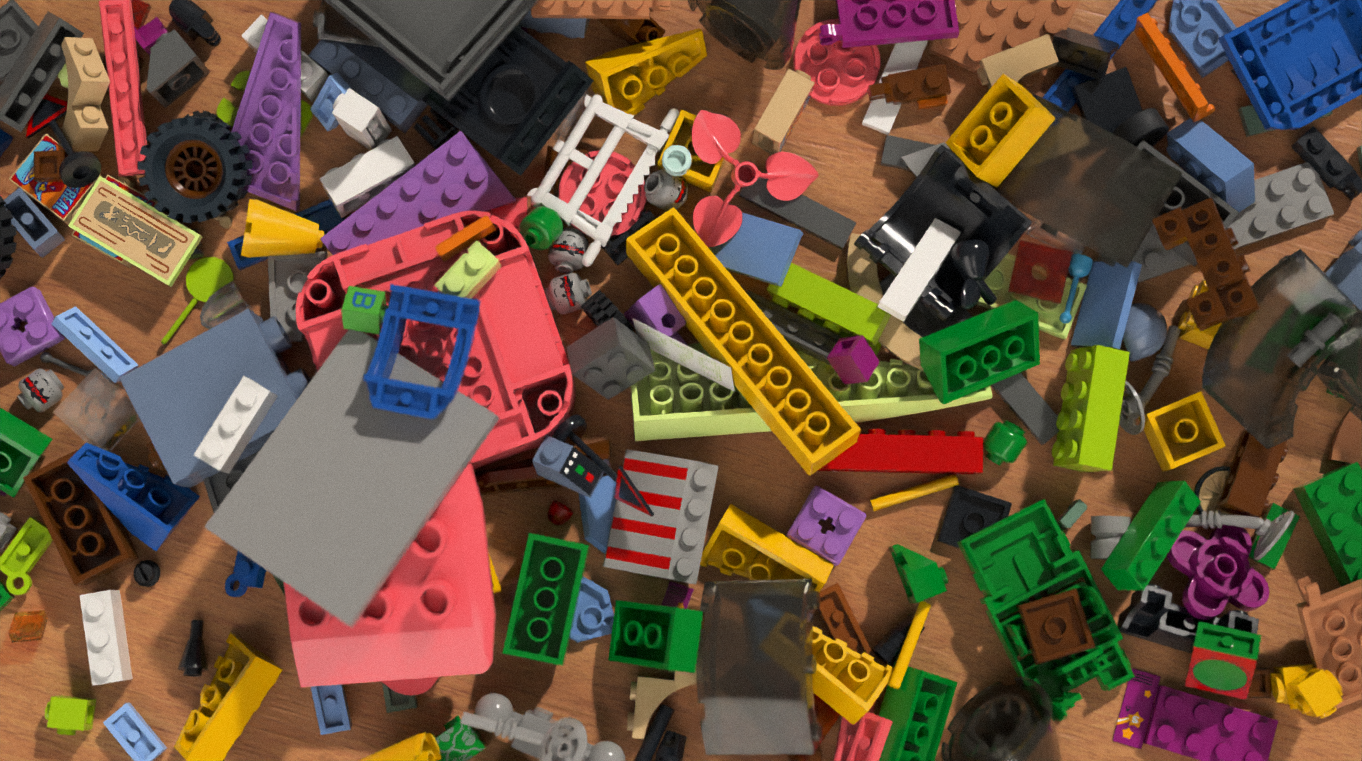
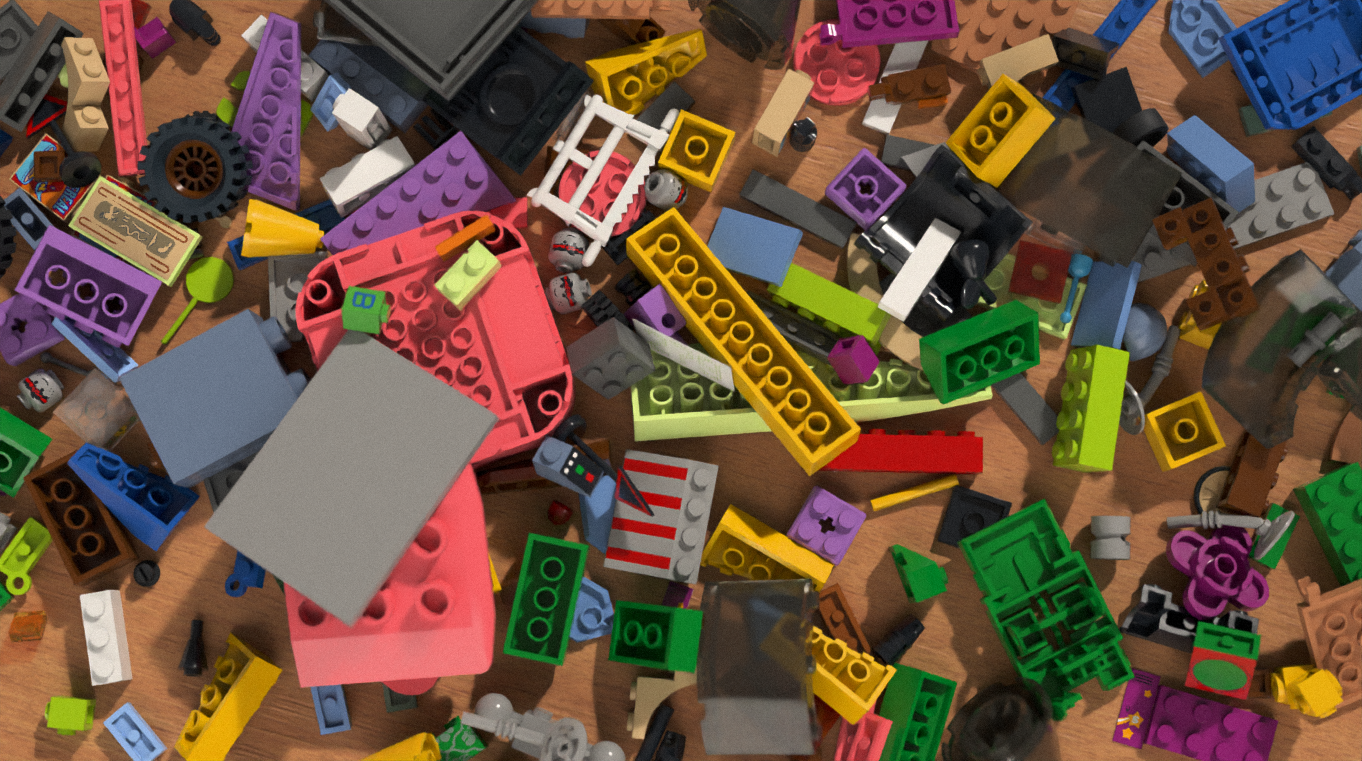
(107, 279): none -> medium lavender brick
(173, 68): dark grey slope -> none
(223, 305): clear brick -> none
(235, 425): white brick -> none
(427, 308): blue wedge -> none
(541, 228): green head -> none
(632, 287): none -> black wheel
(671, 98): none -> dark grey tile
(676, 160): light aqua tile -> none
(716, 137): coral plant -> none
(803, 135): none -> black hinge
(861, 171): none -> medium lavender brick
(909, 645): yellow bar -> none
(1004, 442): green head -> none
(1055, 626): reddish brown tile -> none
(1071, 514): sand green tile -> none
(1150, 535): green brick -> none
(1172, 68): orange hinge -> none

